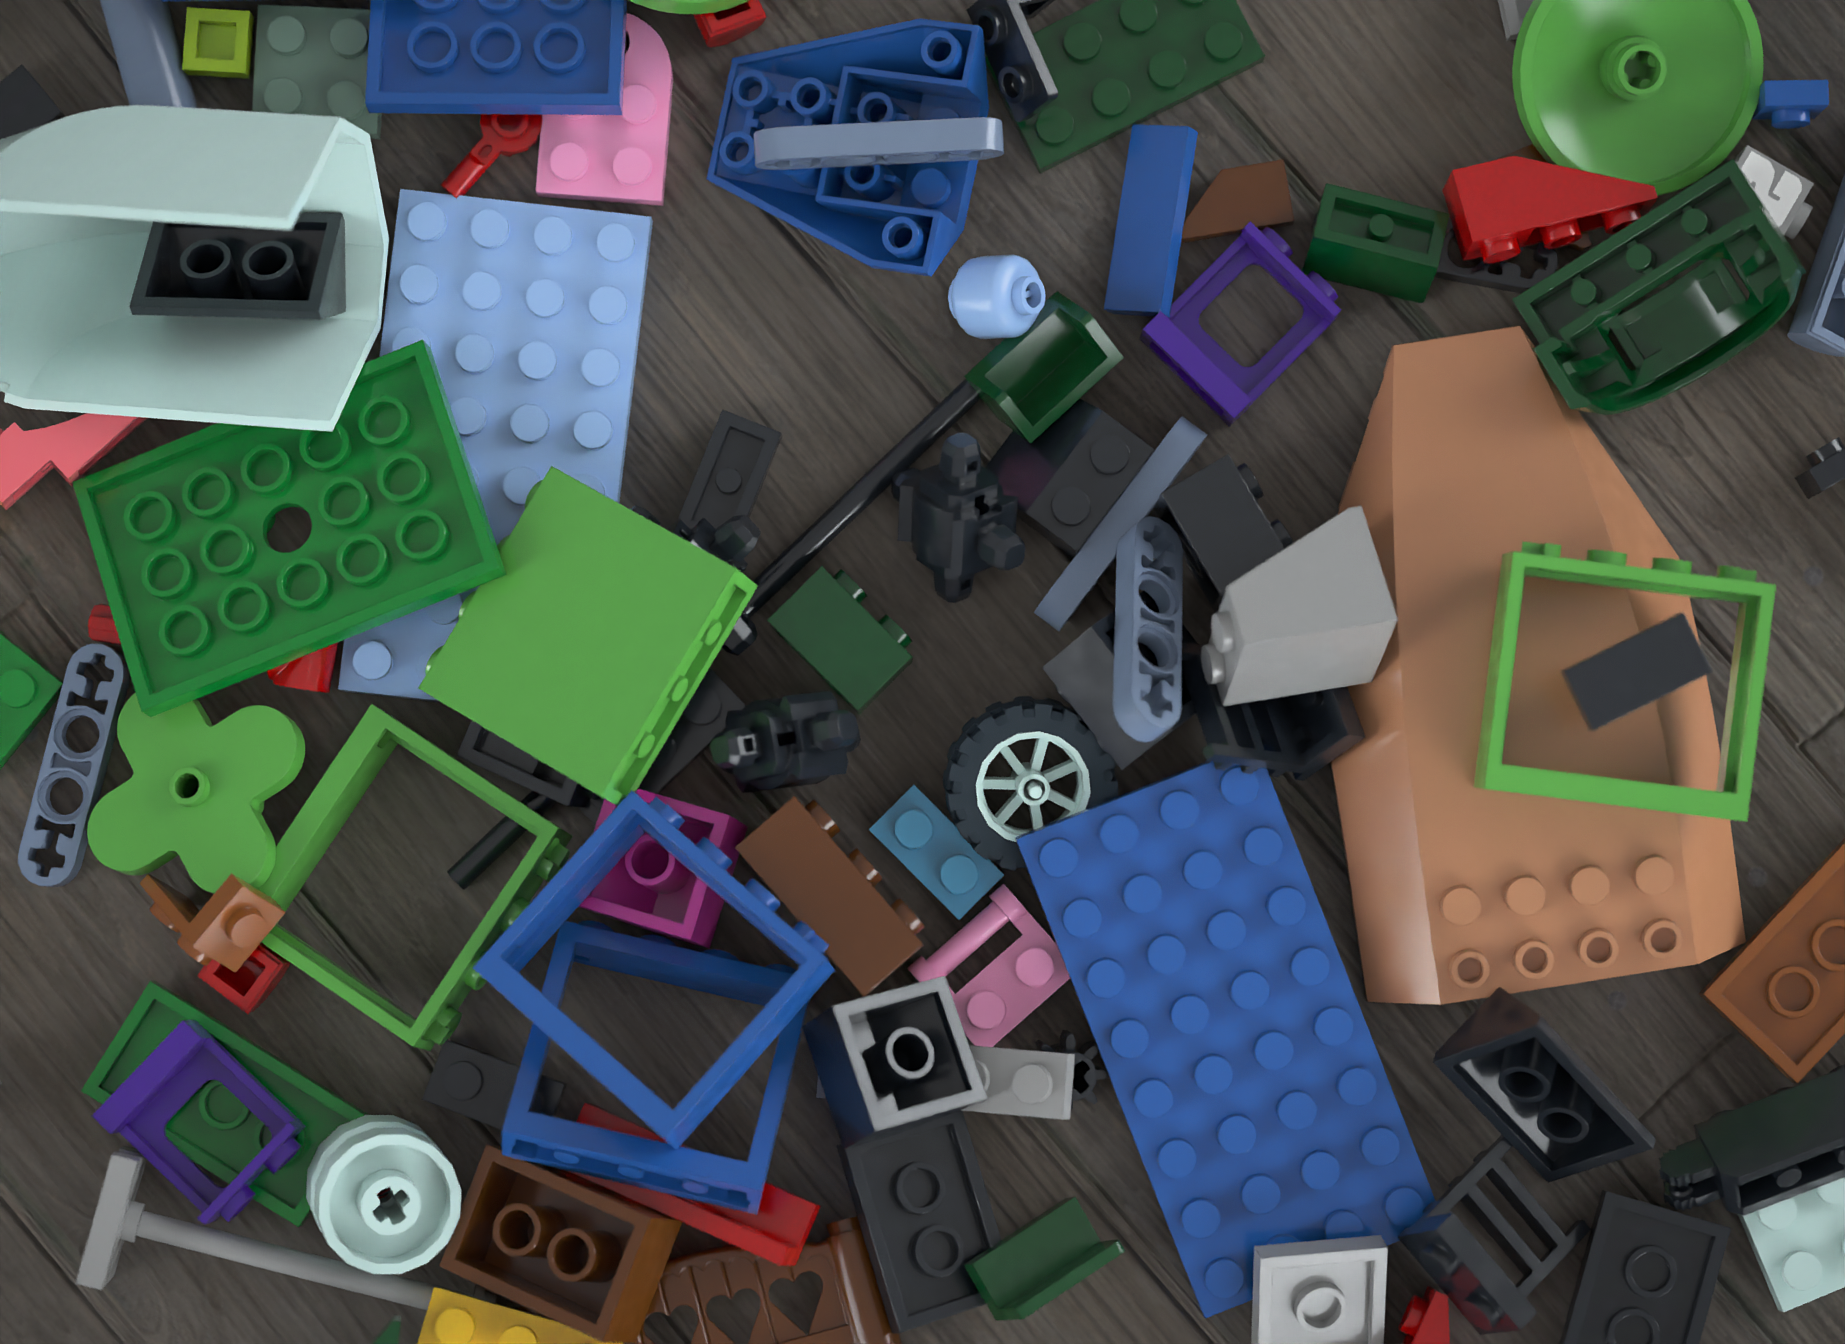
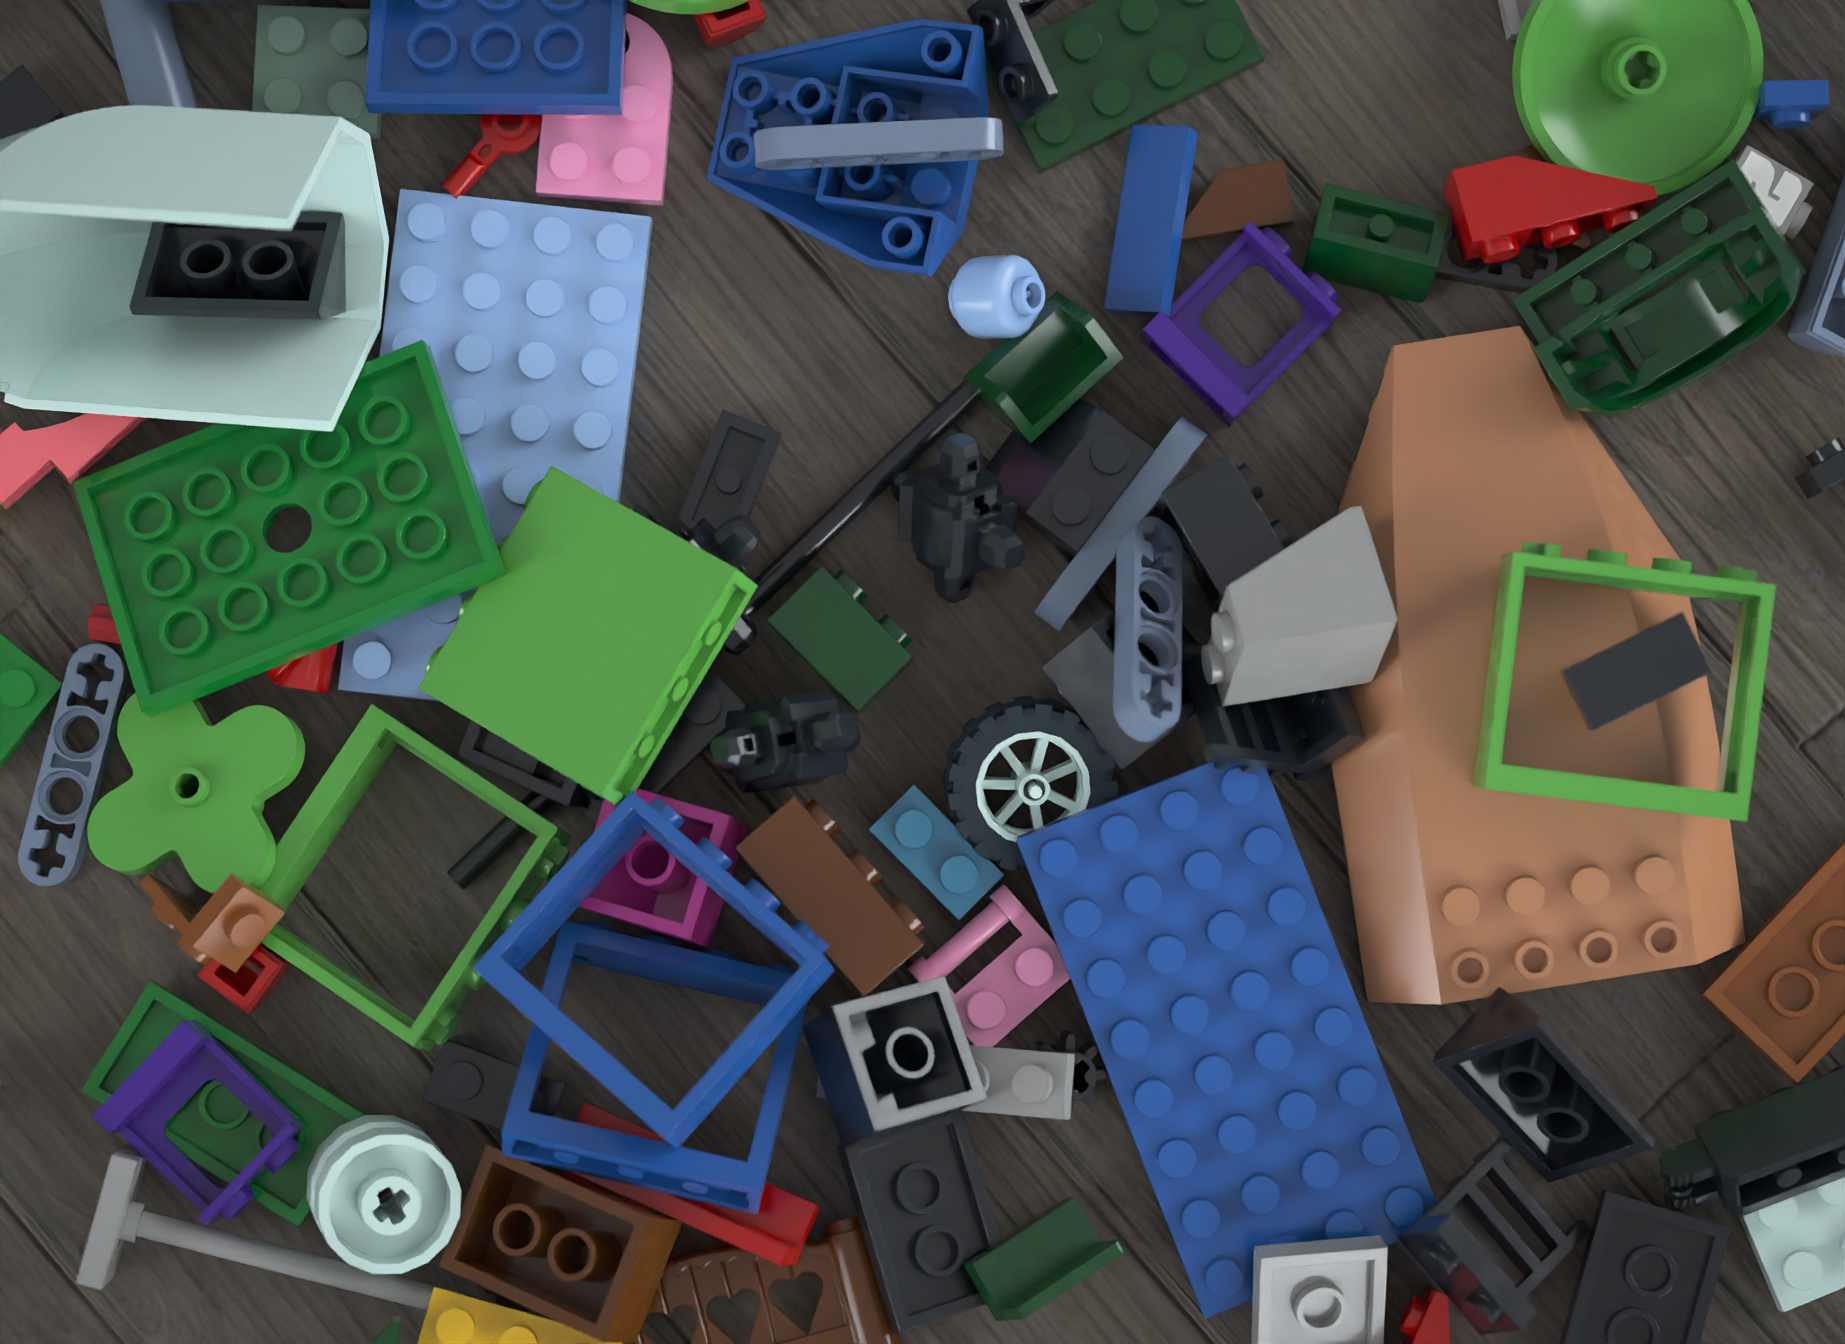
(218, 42): lime plate -> none

